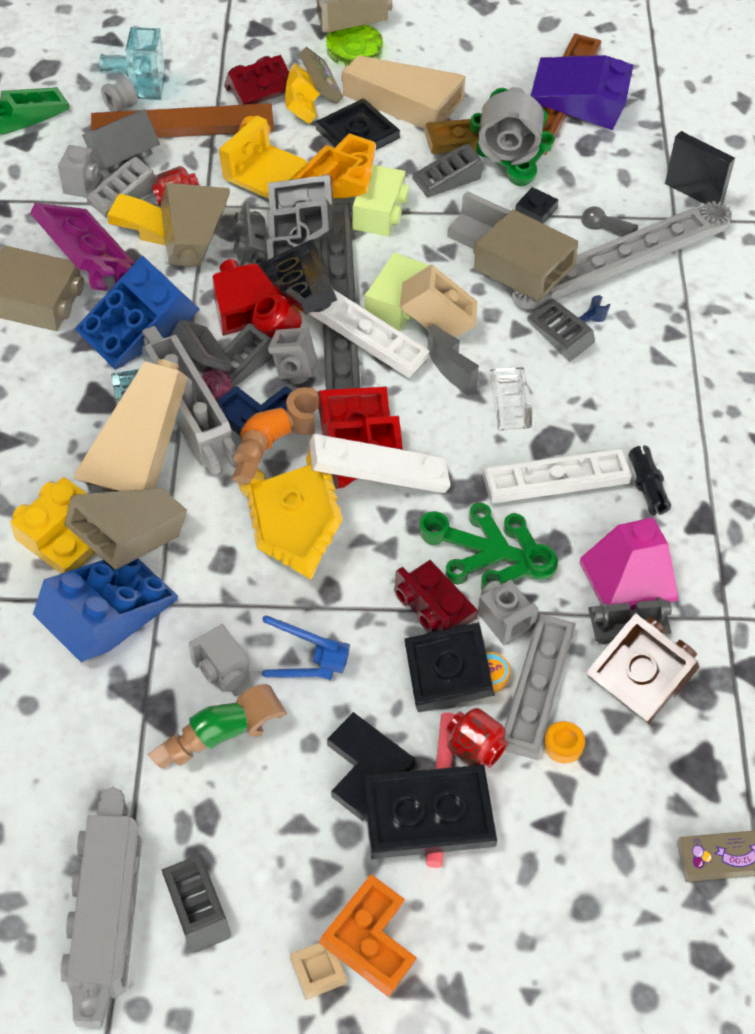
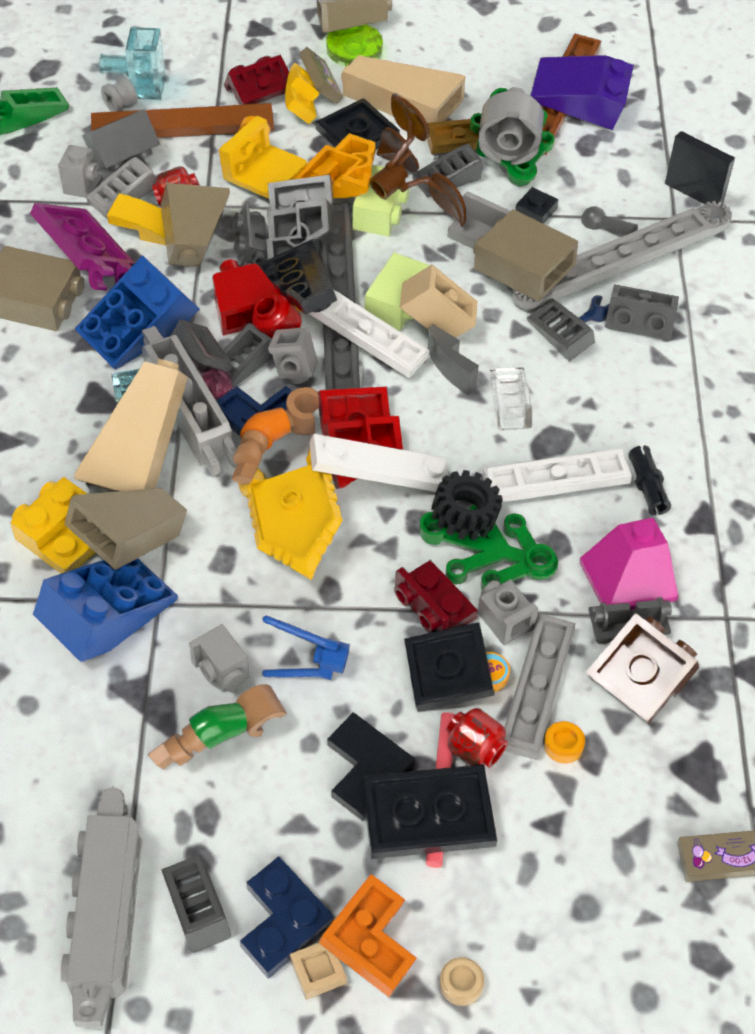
(294, 917): none -> dark blue plate
(400, 157): none -> reddish brown plant
(461, 519): none -> black tyre
(461, 981): none -> tan tile
(642, 312): none -> dark grey bracket

